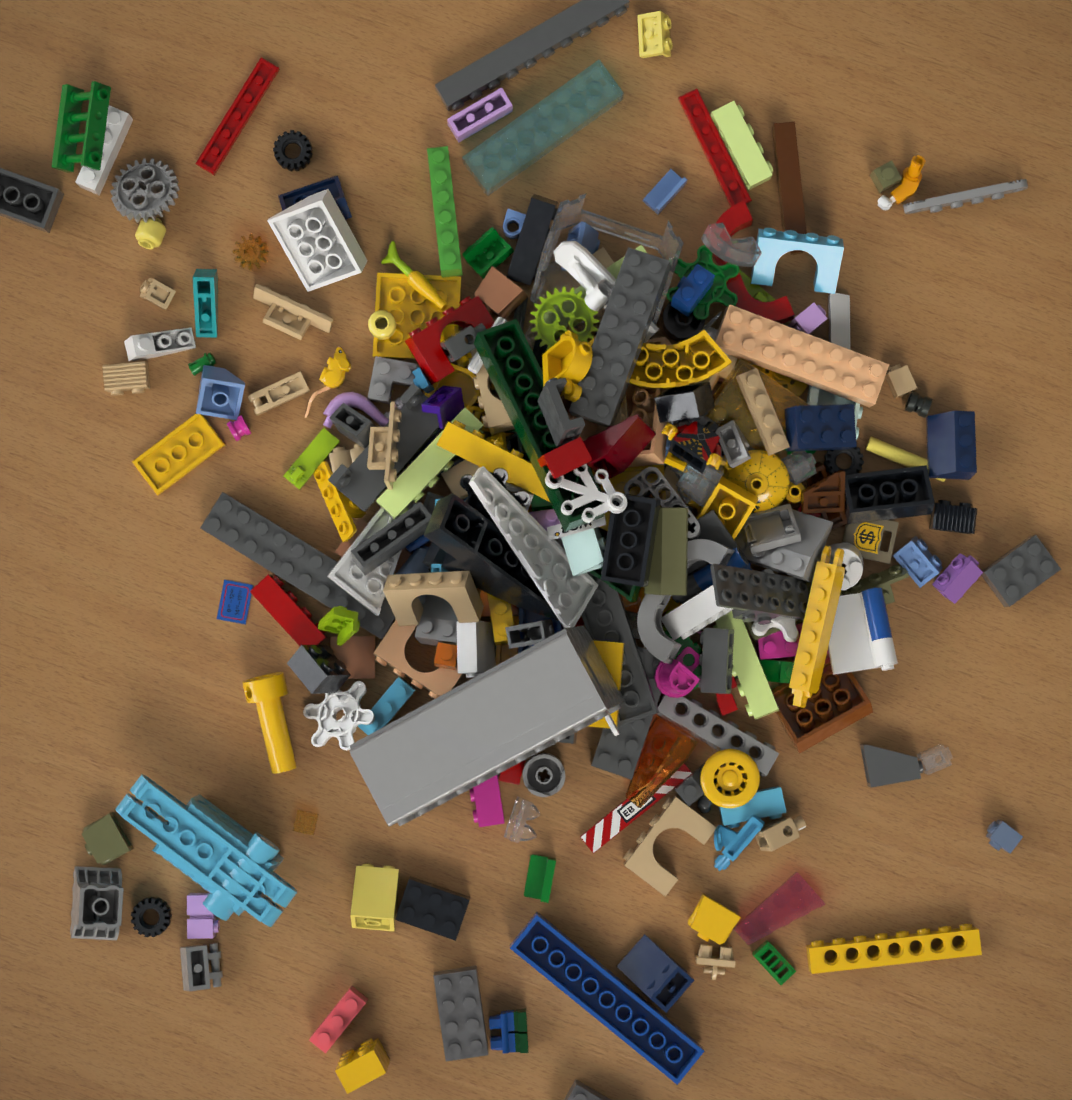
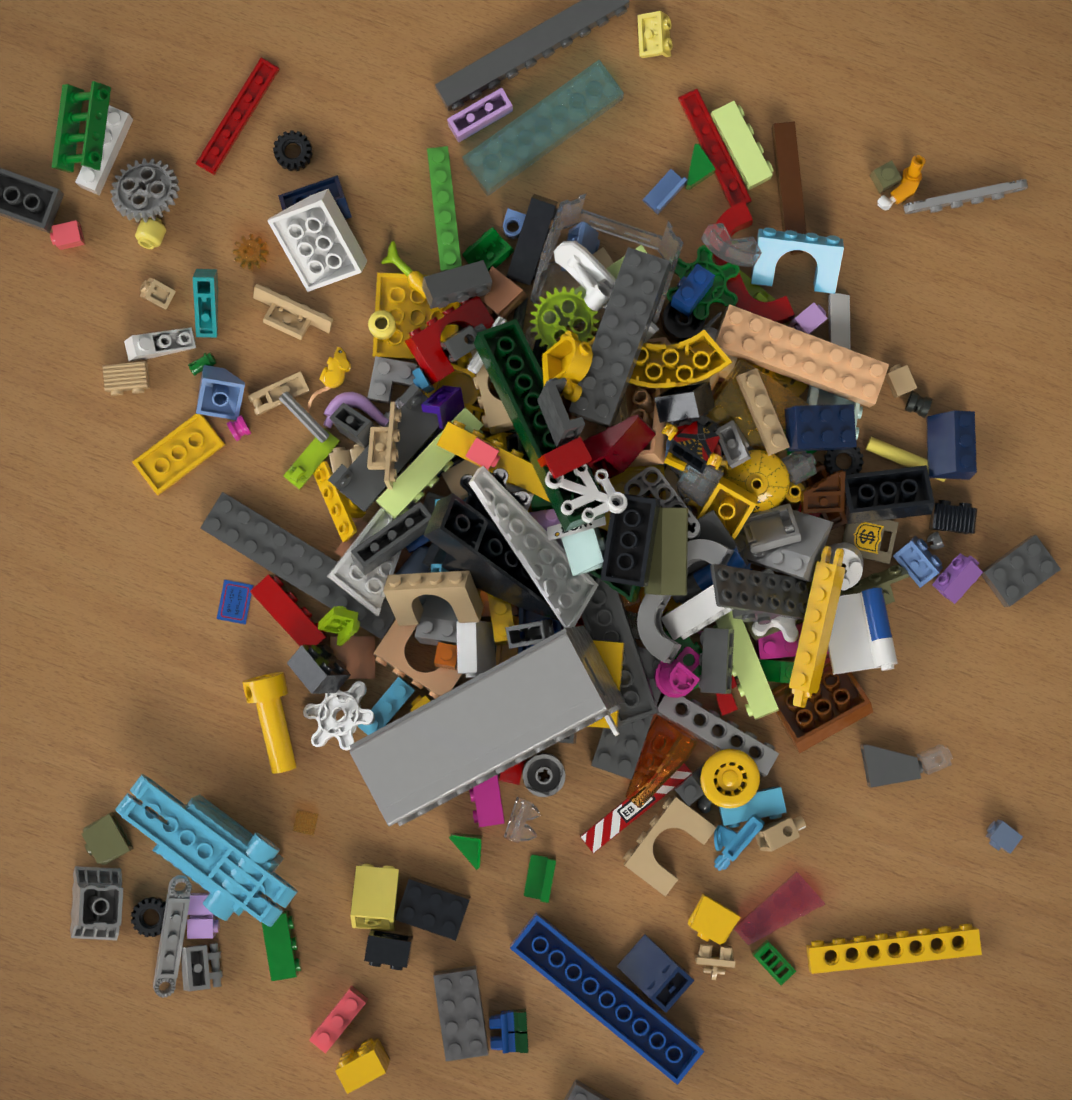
(67, 235): none -> coral brick
(172, 936): none -> light grey plate
(281, 948): none -> green brick
(304, 417): none -> light grey axle
(388, 949): none -> black brick
(419, 701): none -> yellow plate
(457, 284): none -> dark grey brick
(470, 847): none -> green slope
(483, 453): none -> coral brick
(700, 167): none -> green slope
(935, 537): none -> dark grey hinge

